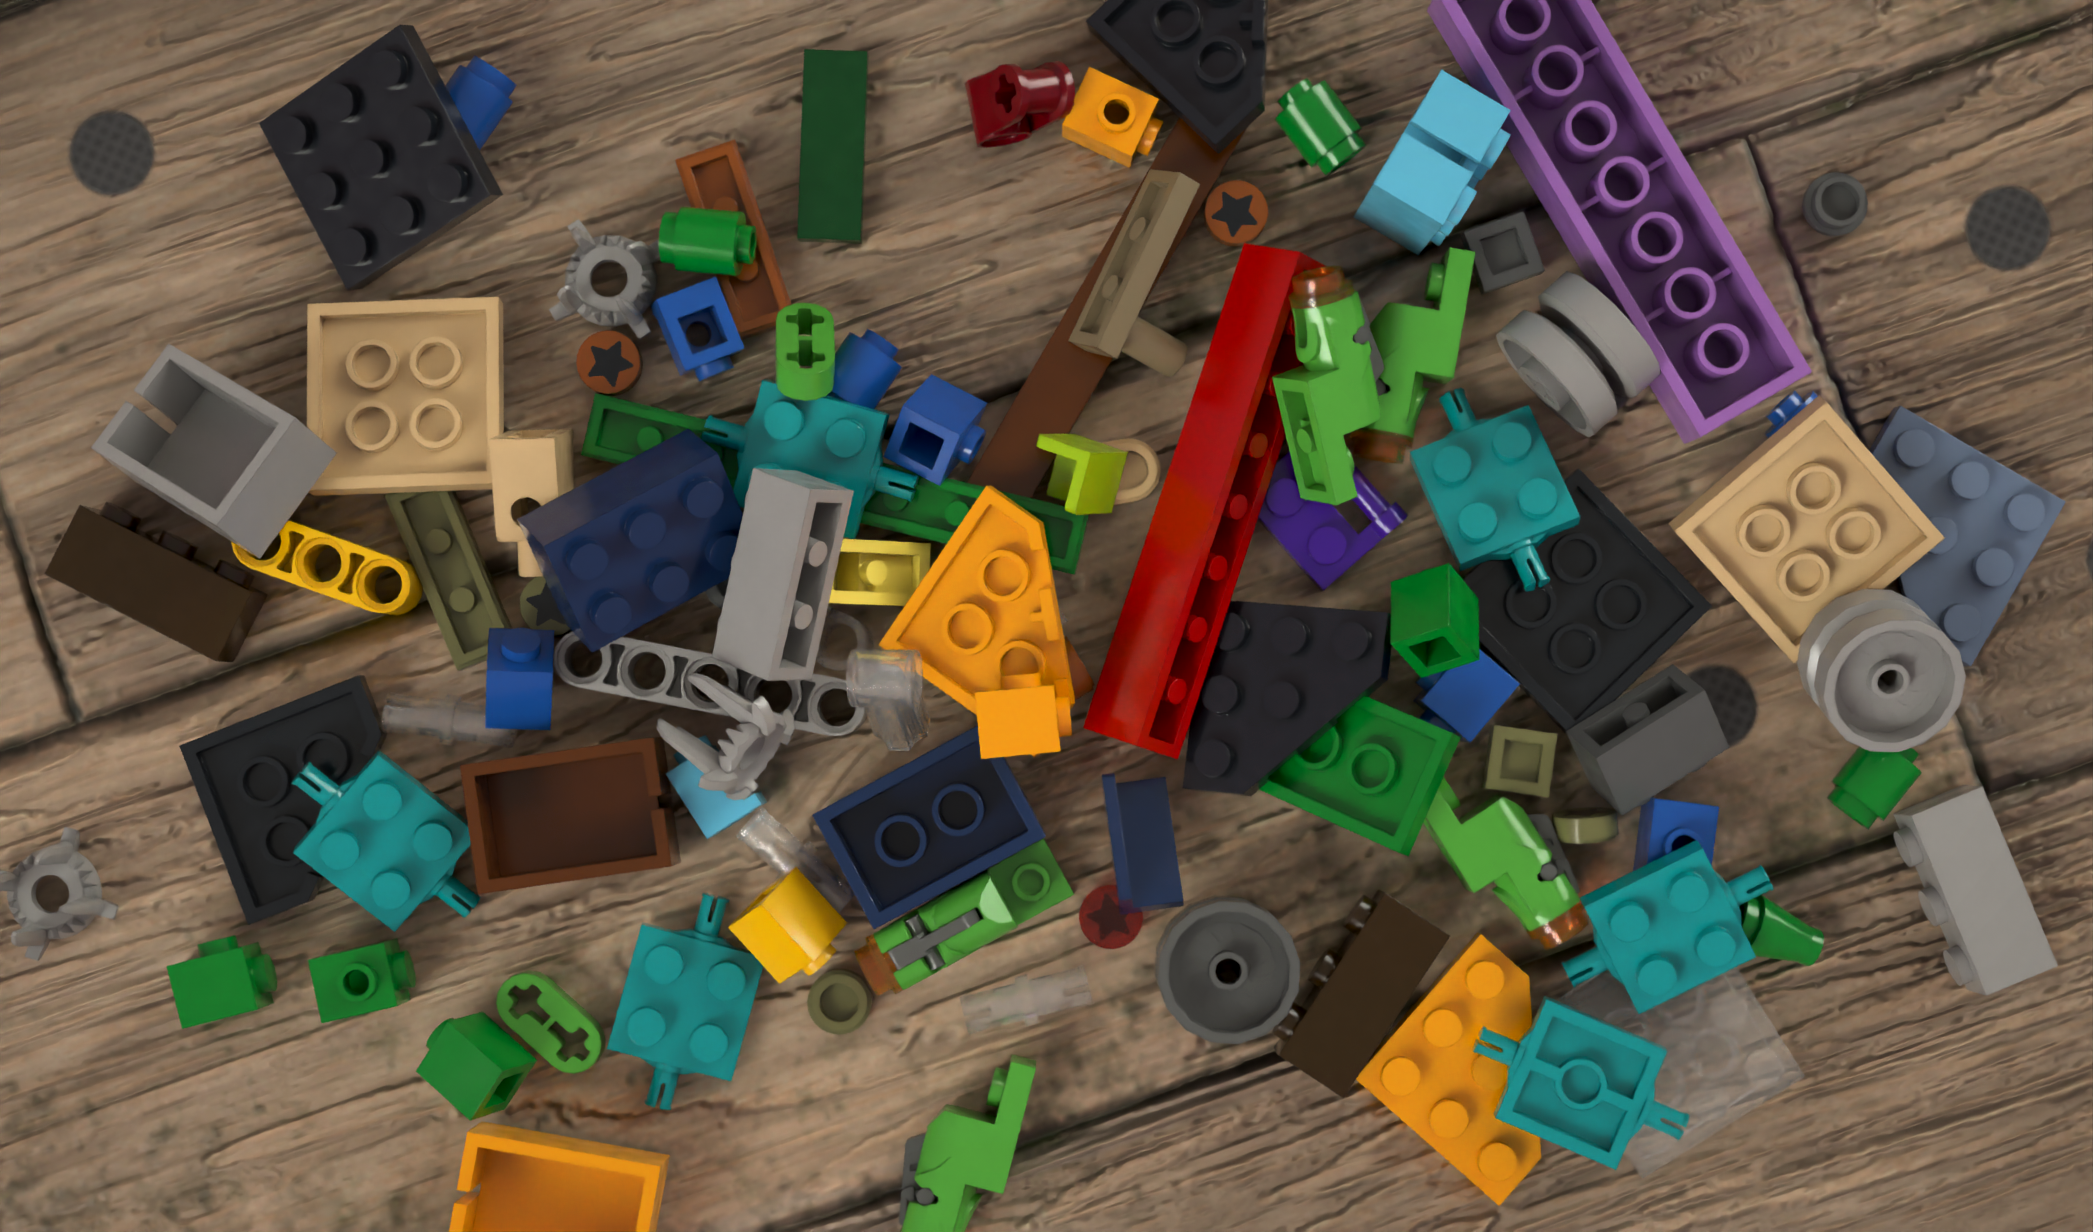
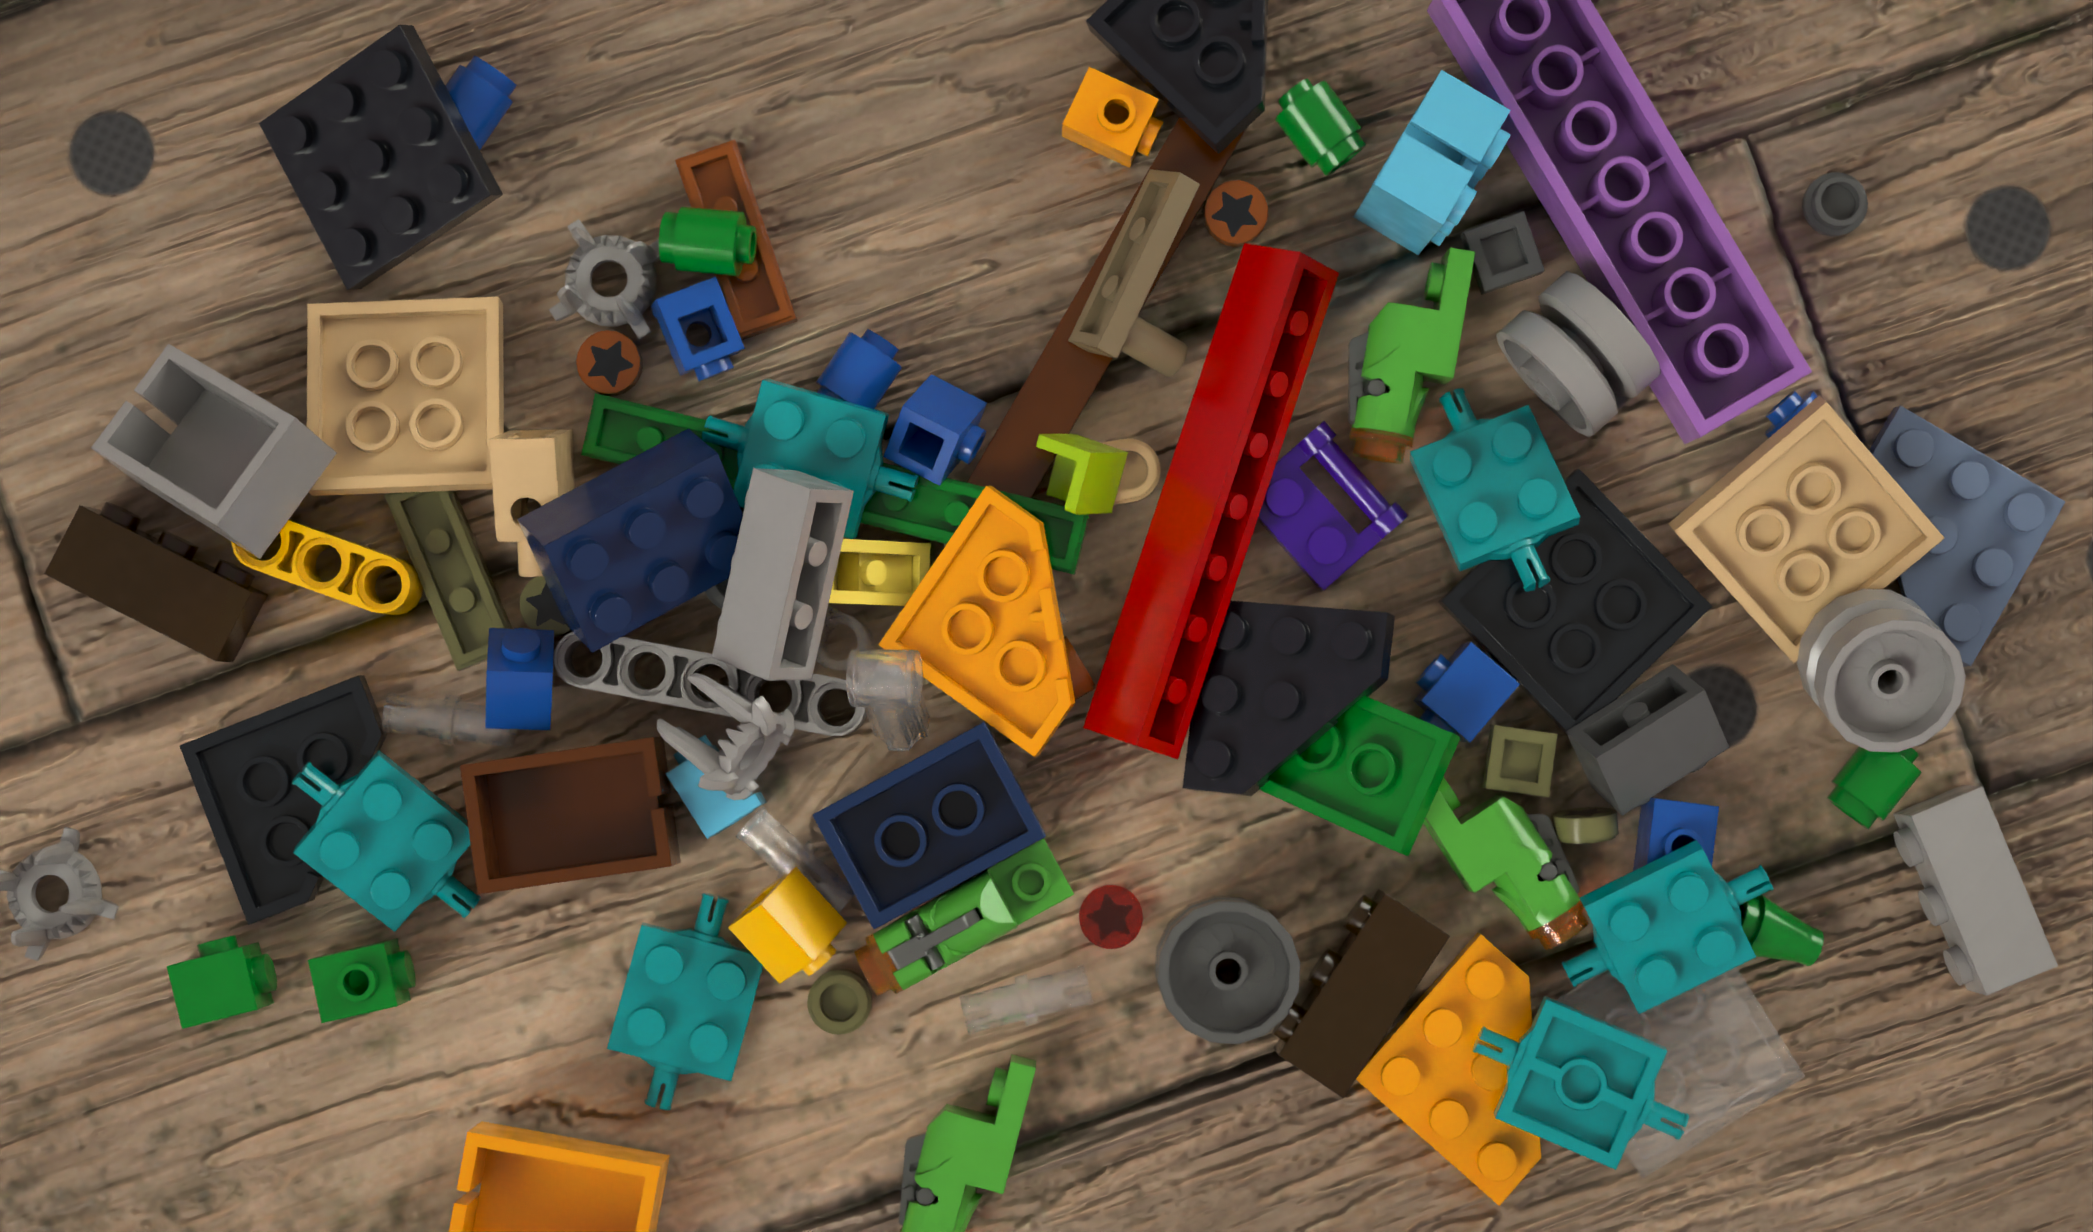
(475, 1064): green brick -> none
(539, 1032): bright green beam -> none
(811, 350): bright green beam -> none
(832, 146): dark green tile -> none
(1017, 102): dark red piece -> none
(1021, 718): light orange brick -> none
(1142, 844): dark blue panel -> none
(1332, 388): bright green plate -> none
(1434, 620): green brick -> none

